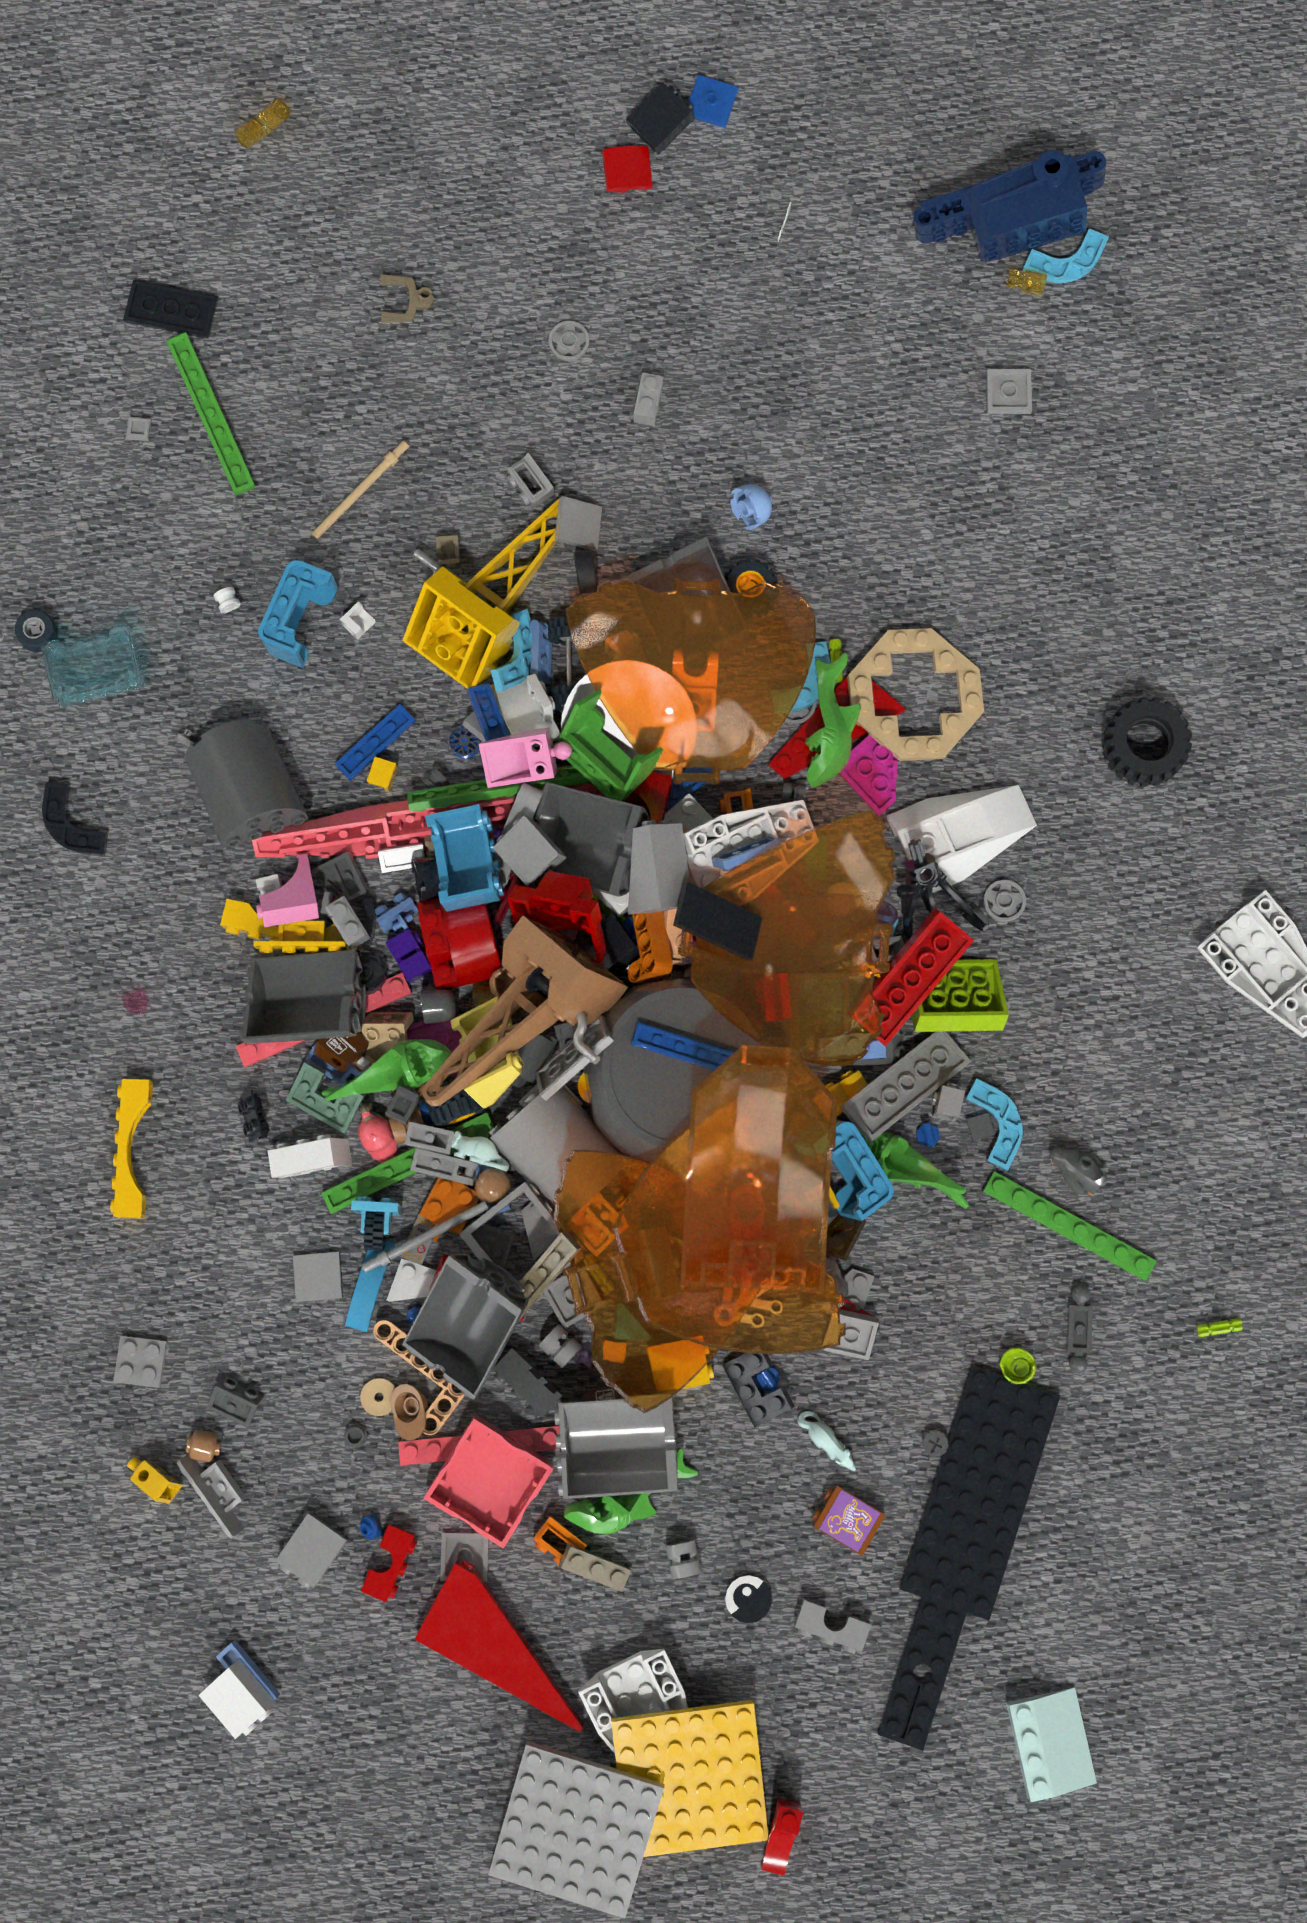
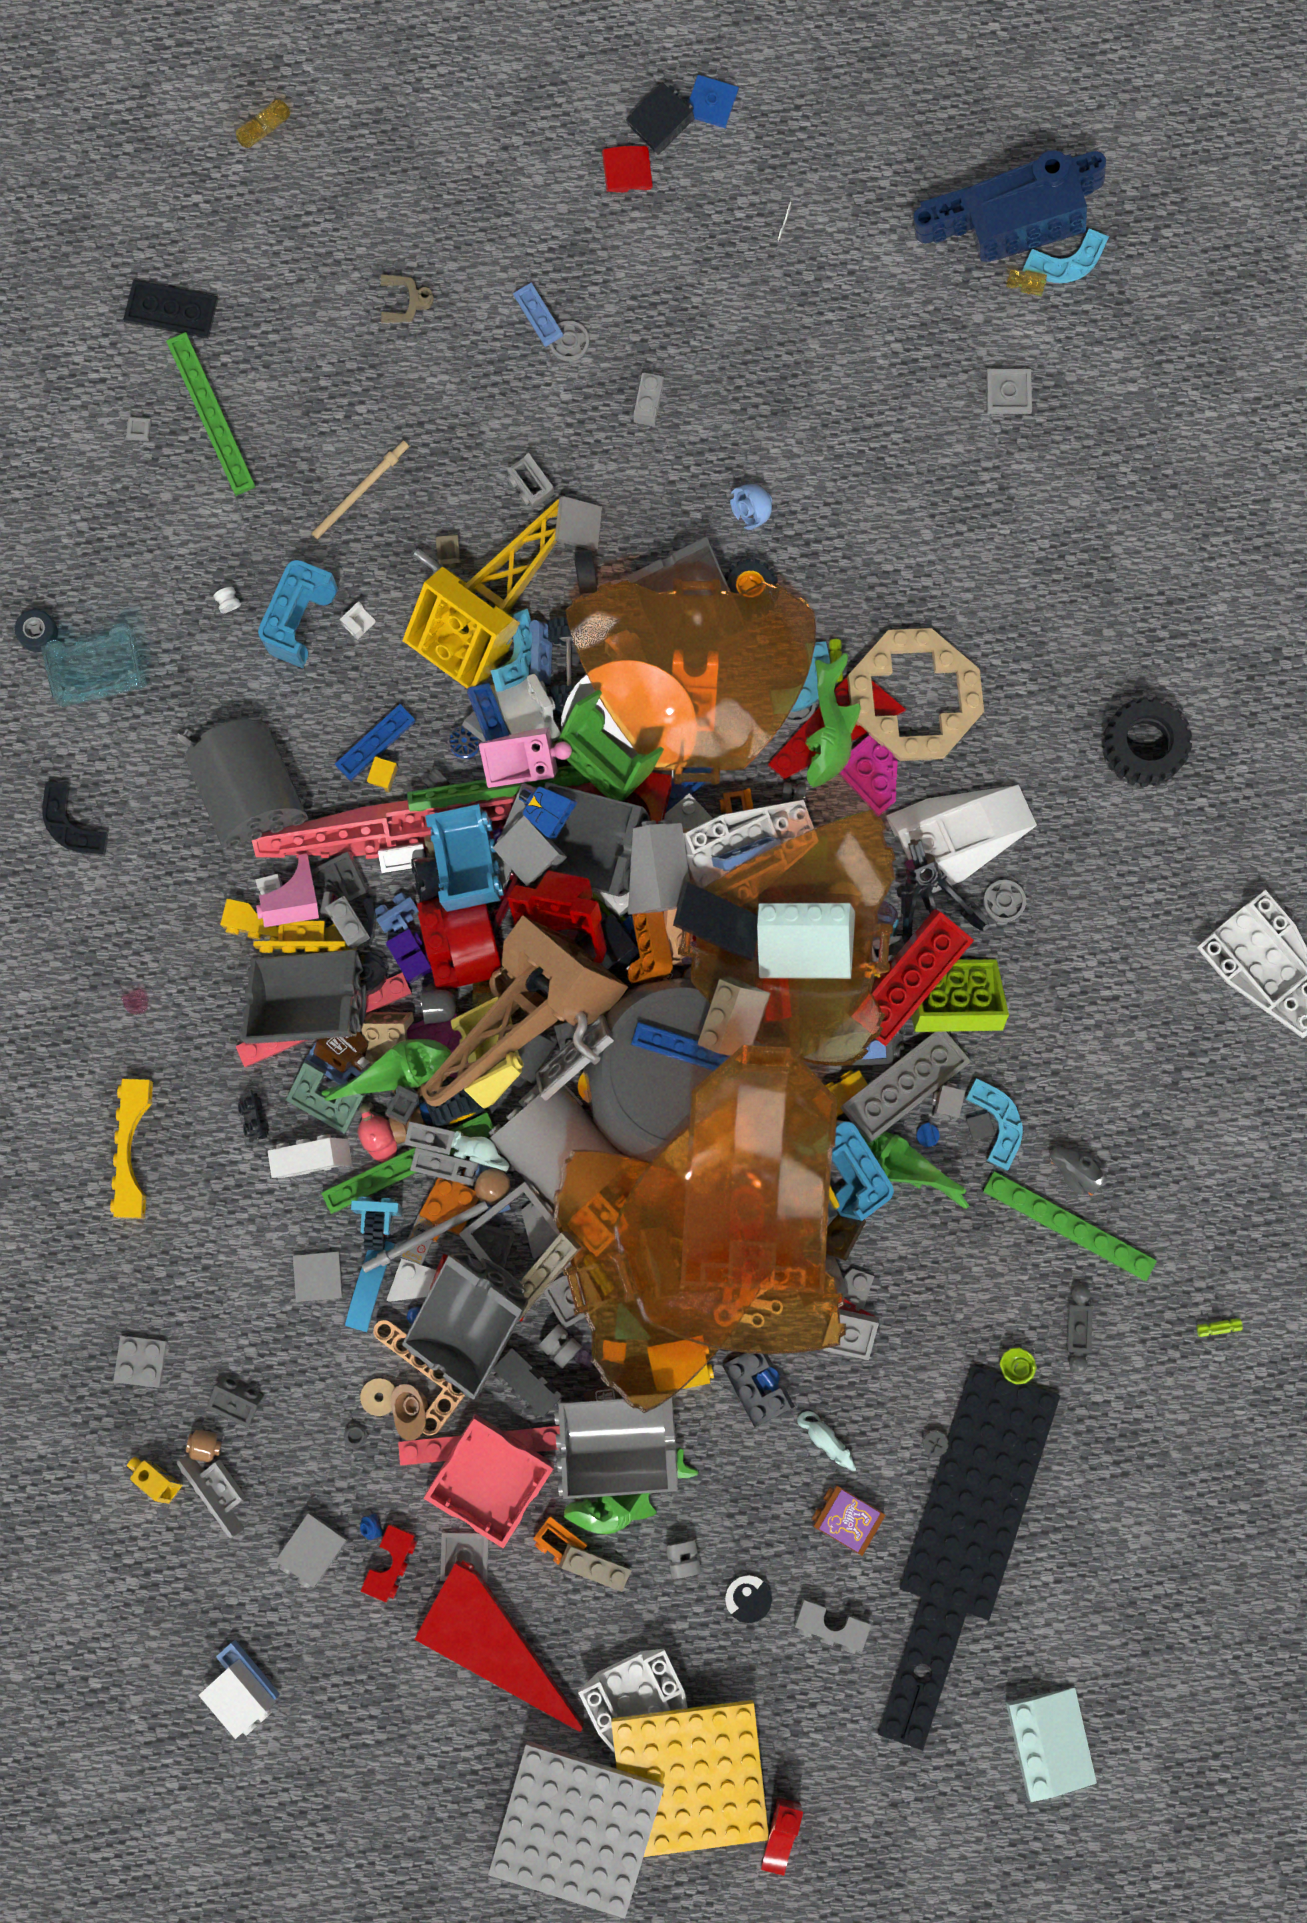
(538, 314): none -> medium blue plate
(547, 810): none -> blue torso
(733, 1016): none -> dark tan slope
(805, 940): none -> light aqua slope

